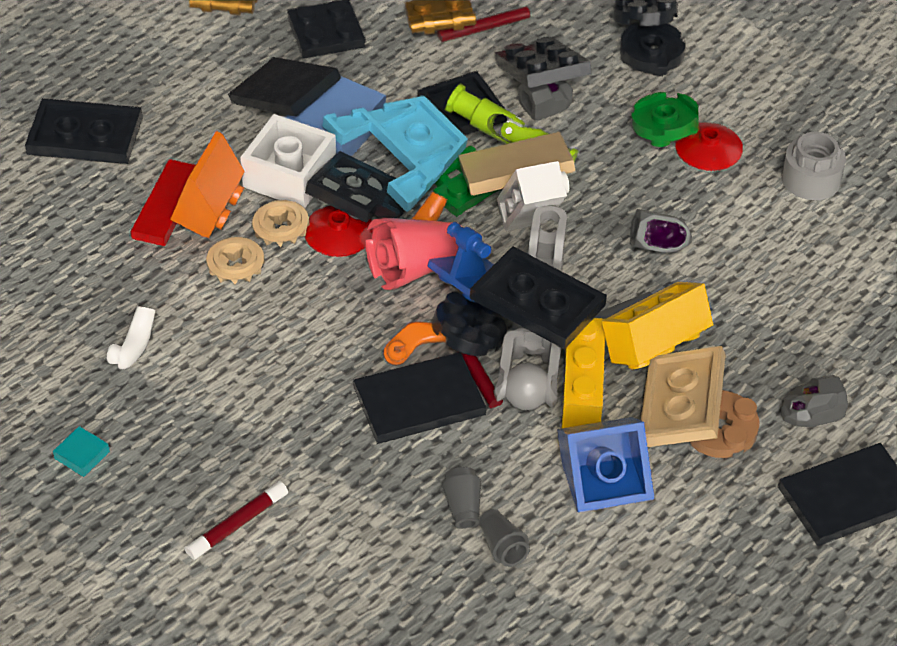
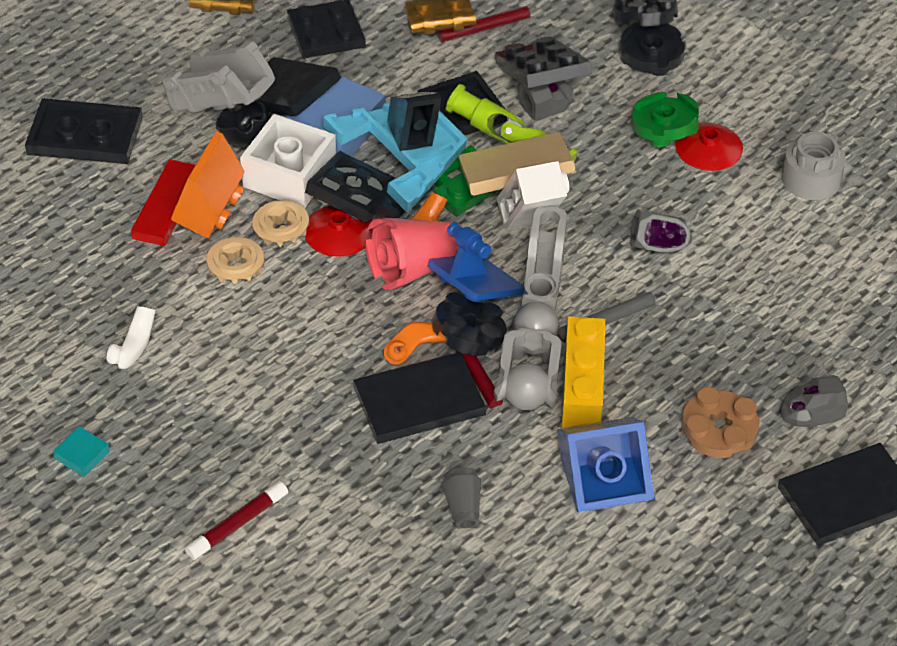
(219, 79): none -> light grey piece
(244, 125): none -> black hair
(414, 119): none -> black slope
(504, 538): dark grey cone -> none
(538, 297): black plate -> none
(657, 324): yellow brick -> none
(683, 396): tan tile -> none

